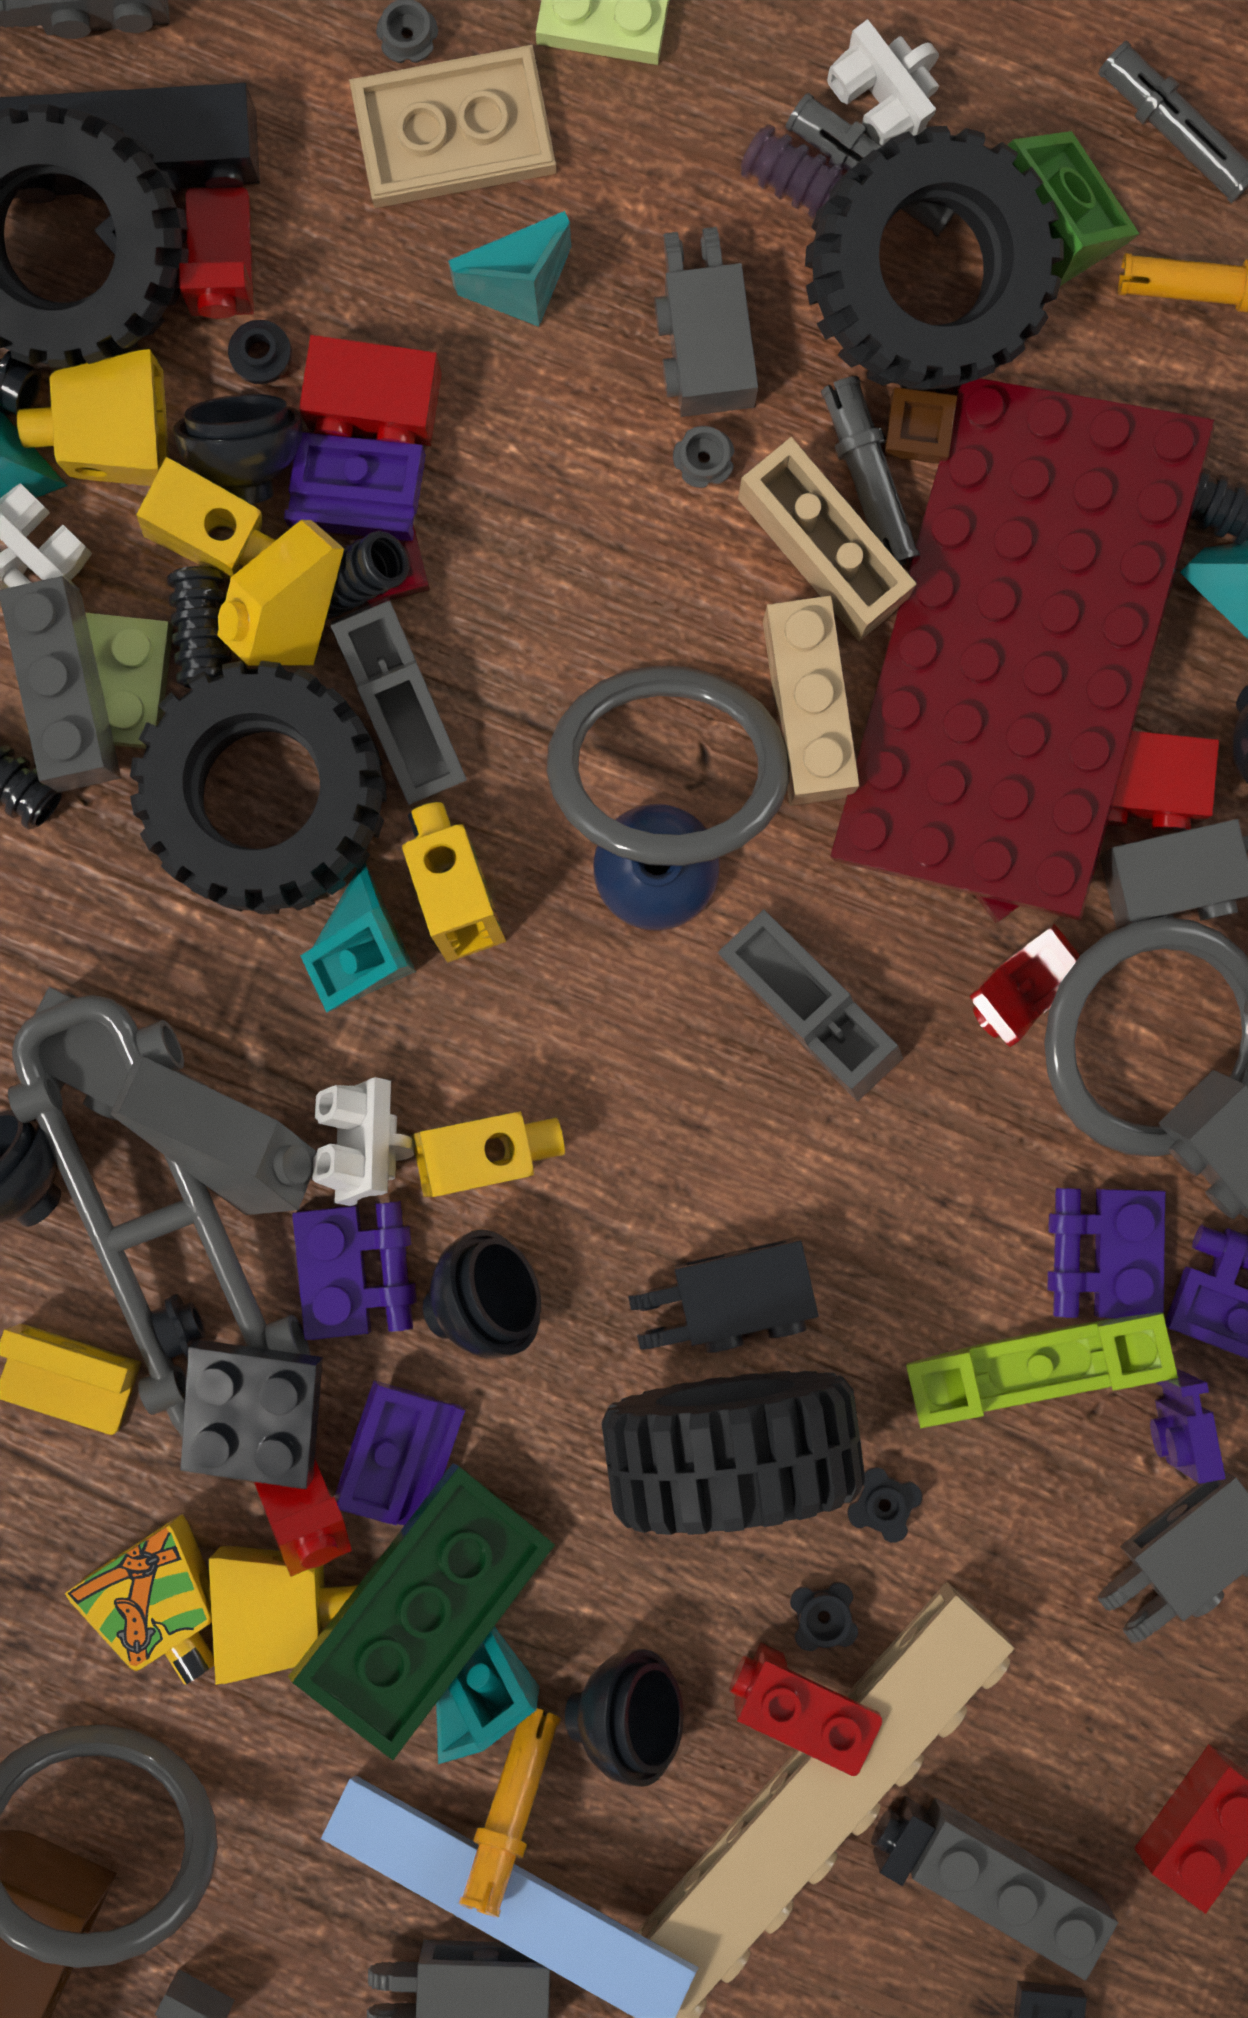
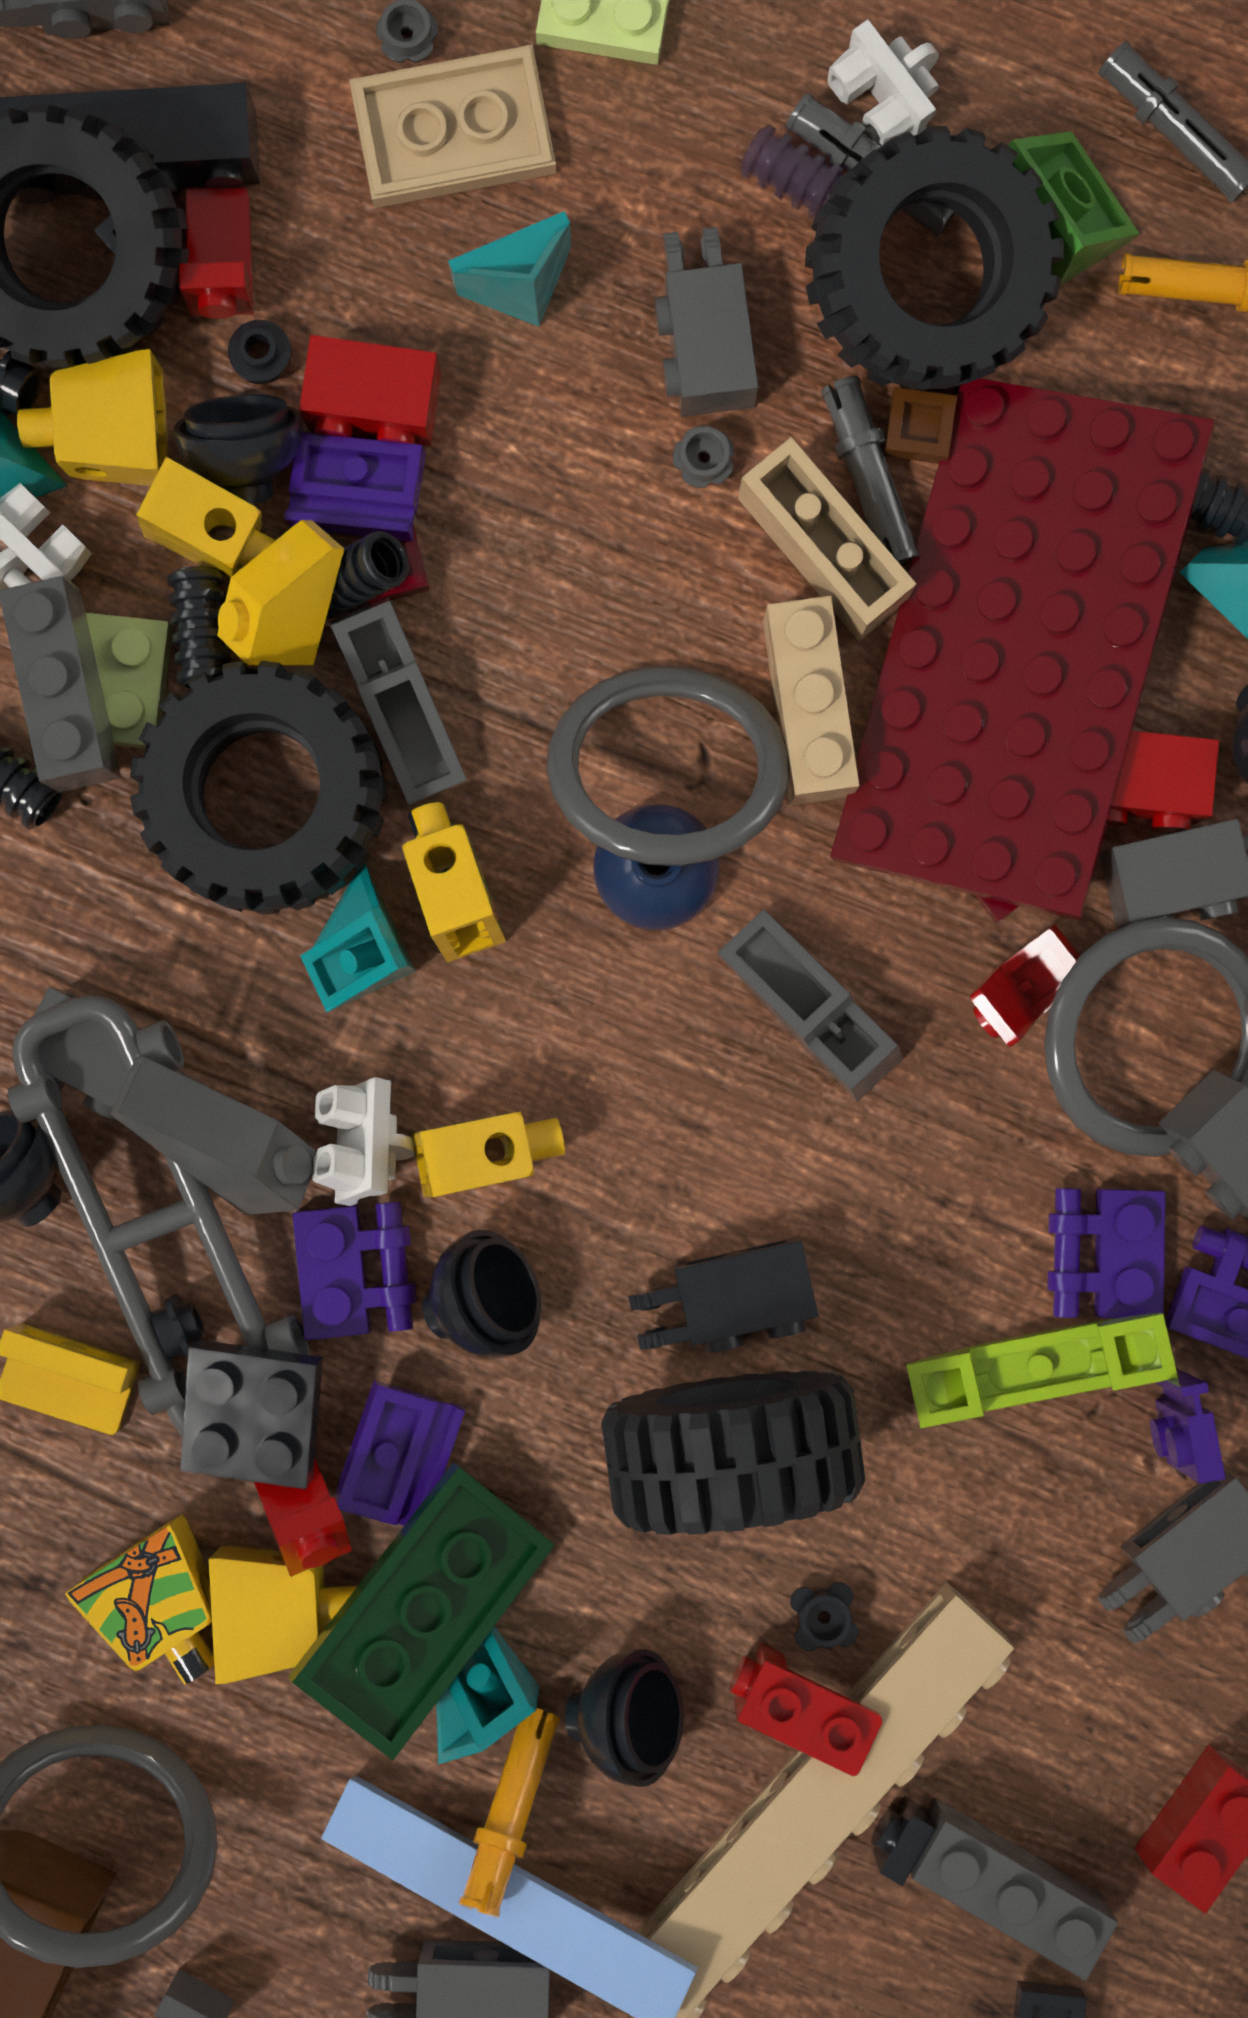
(892, 1521): black plate -> none

